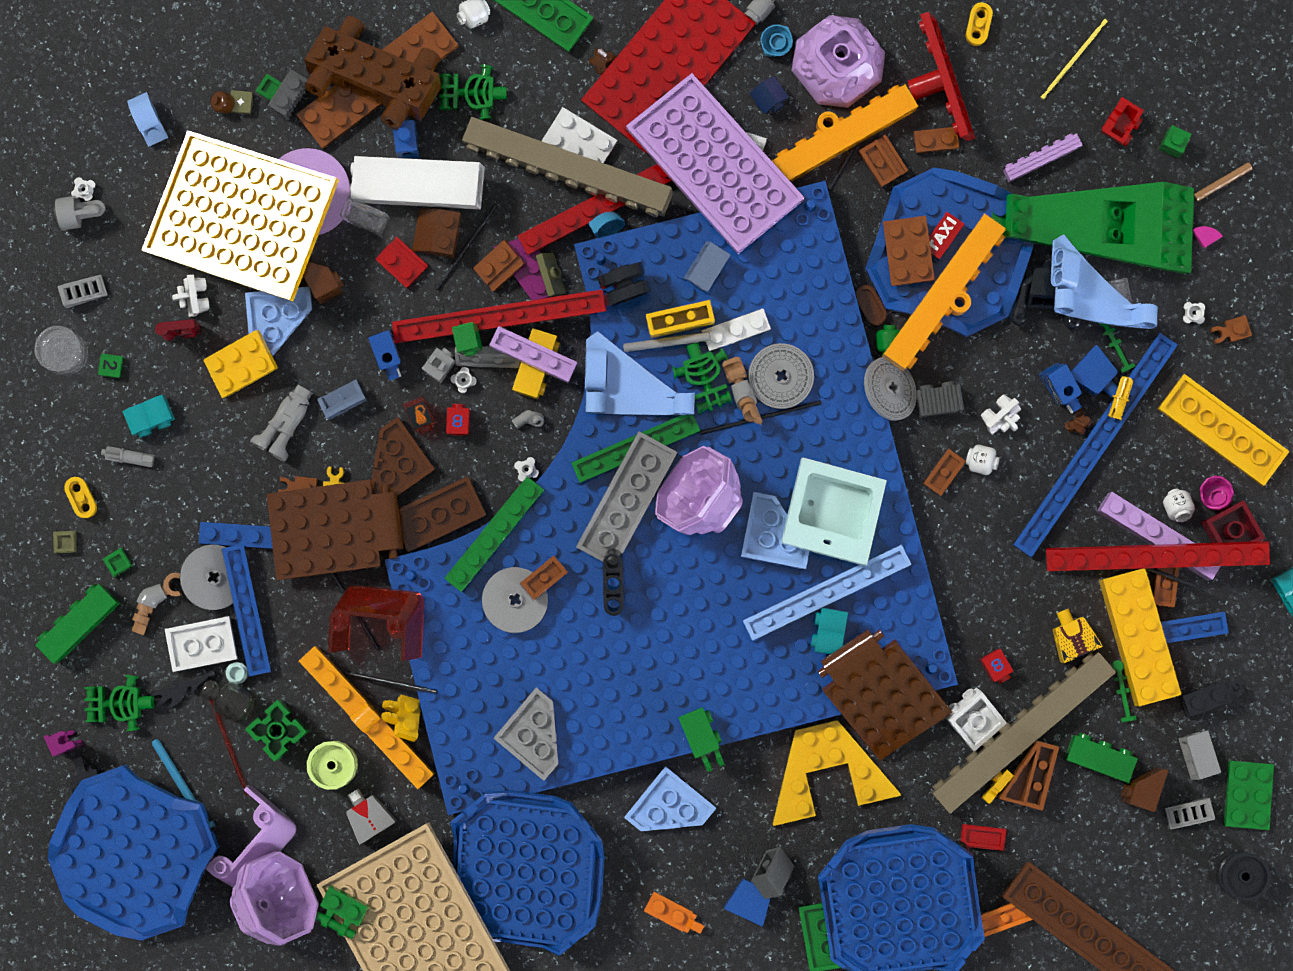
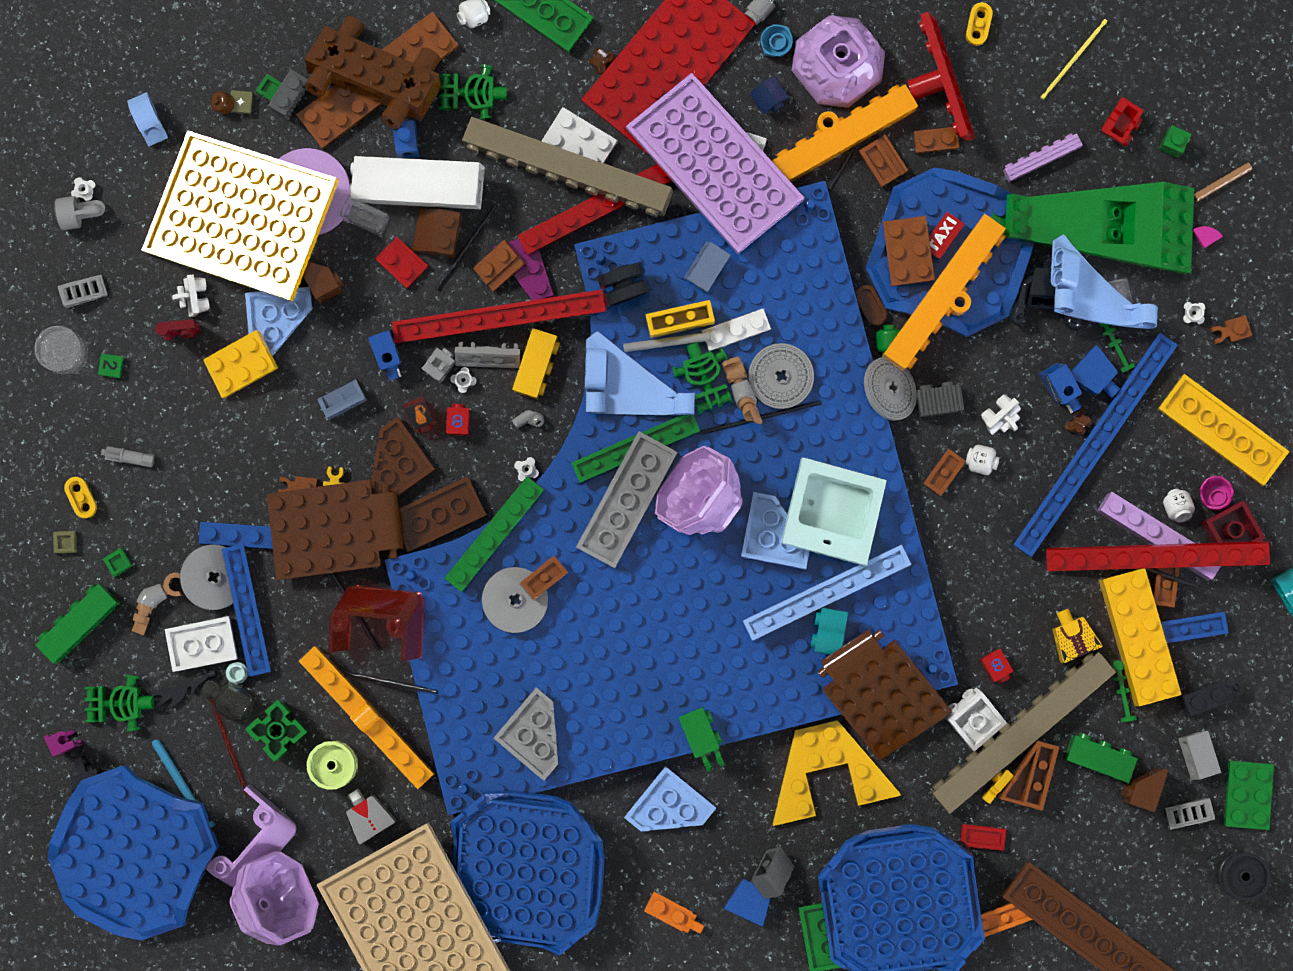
(148, 416): teal brick -> none
(285, 422): light grey piece -> none
(346, 907): green plate -> none
(404, 718): yellow hinge -> none
(467, 339): green brick -> none
(533, 354): lavender plate -> none
(551, 274): olive plate -> none
(606, 224): dark azure hat -> none
(609, 591): black beam -> none
(1121, 398): yellow axle -> none

